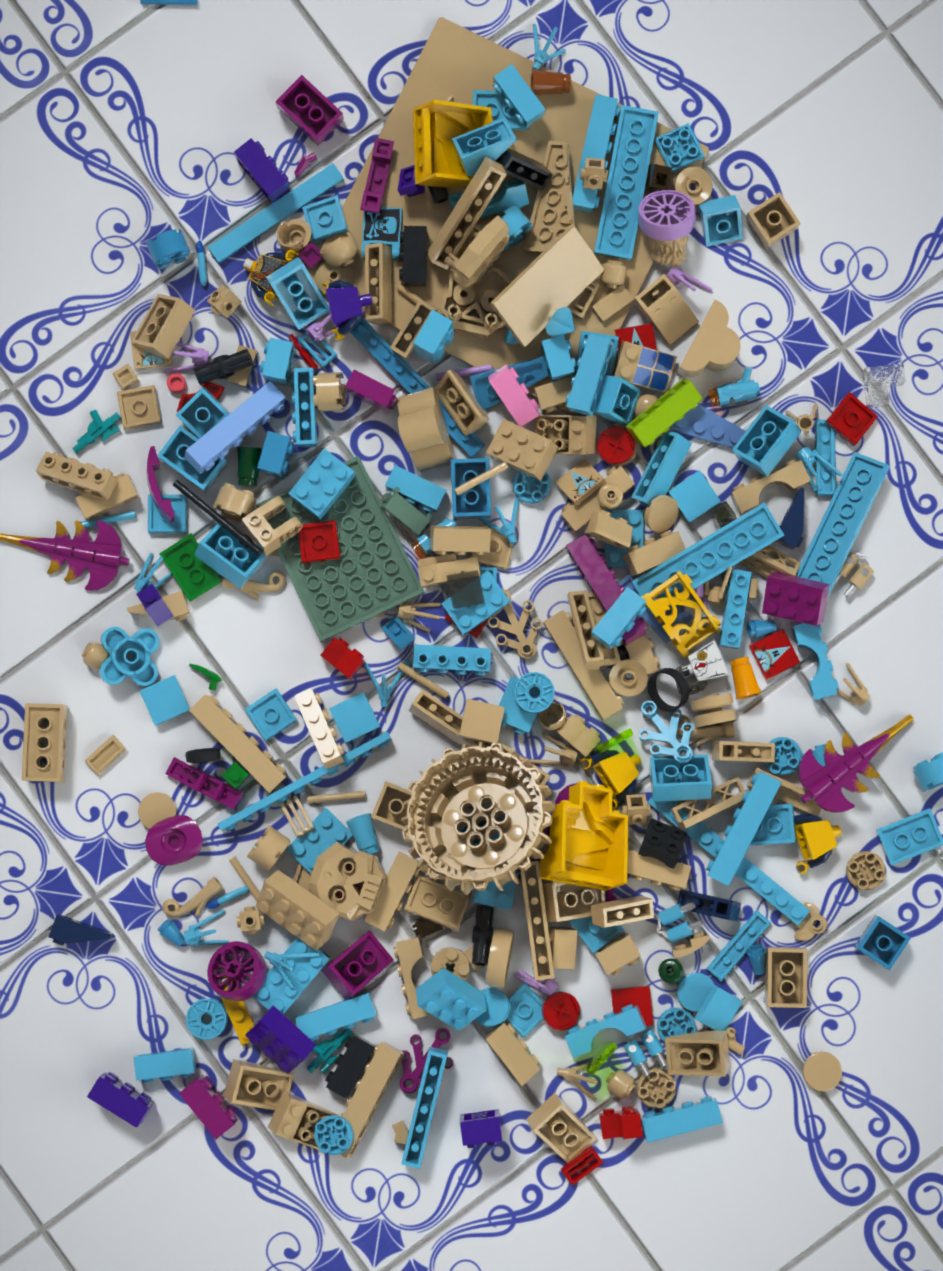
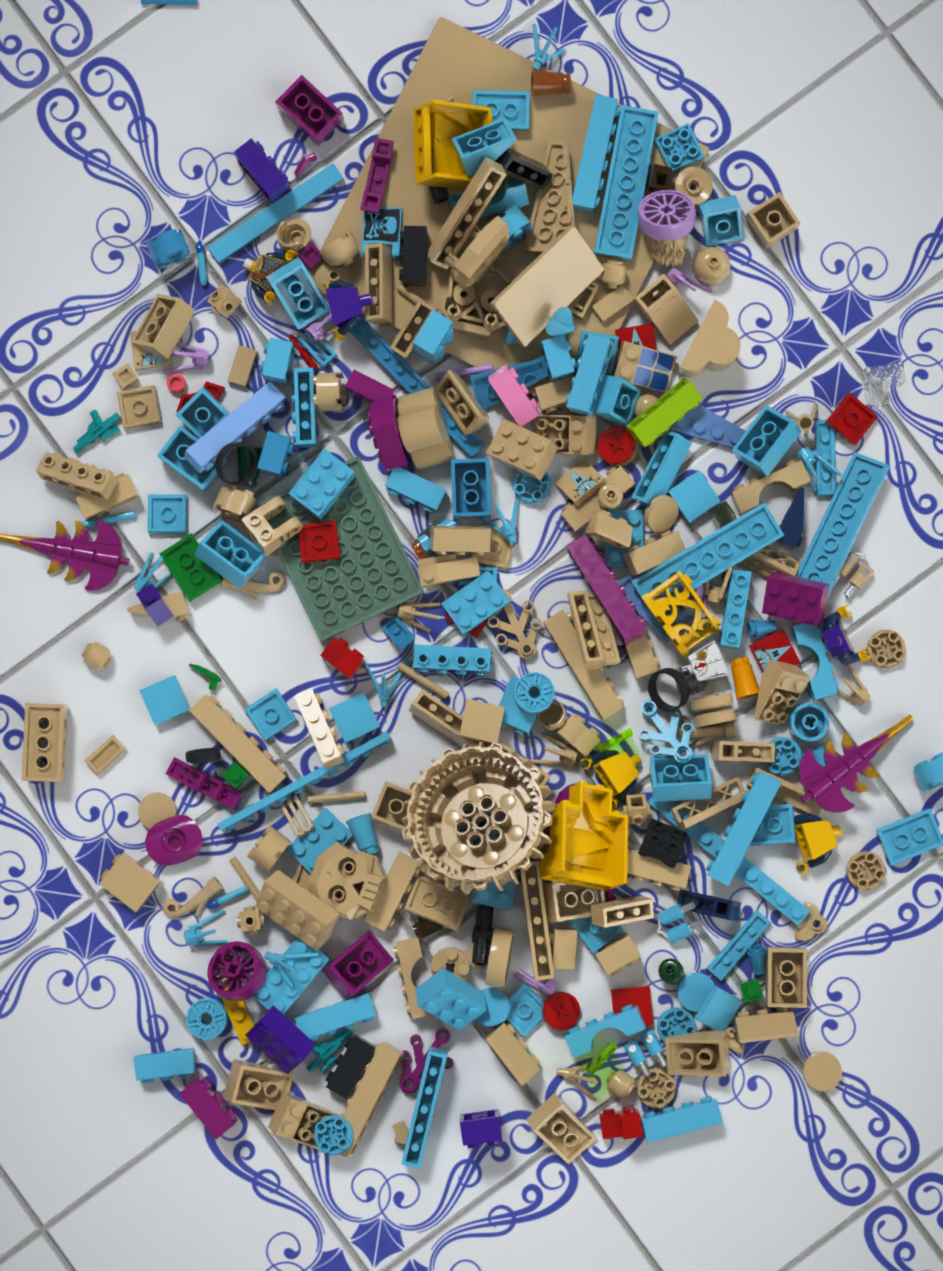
(71, 931): dark blue slope -> none
(121, 1099): dark purple brick -> none
(129, 881): none -> tan brick
(139, 667): medium azure plant -> none
(163, 506): magenta slope -> none
(171, 932): dark azure cone -> none
(220, 458): none -> black tyre
(223, 366): black piece -> none
(244, 540): black bar -> none
(325, 218): medium azure tile -> none
(386, 433): none -> magenta brick
(404, 511): sand green brick -> none
(407, 183): dark purple slope -> none
(465, 589): clear smoke piece -> none
(481, 478): tan bar -> none
(518, 96): medium azure brick -> none
(578, 1159): red tile -> none
(593, 173): tan brick -> none
(619, 618): medium azure brick -> none
(628, 686): tan dish -> none
(696, 942): tan slope -> none
(711, 266): none -> tan cylinder
(736, 393): medium azure piece -> none
(750, 990): none -> green brick
(752, 594): tan tile -> none
(765, 1025): none -> tan slope
(779, 692): none -> tan slope
(818, 727): none -> medium azure brick
(838, 641): none -> torso
(882, 942): dark azure brick -> none
(886, 648): none -> tan tile

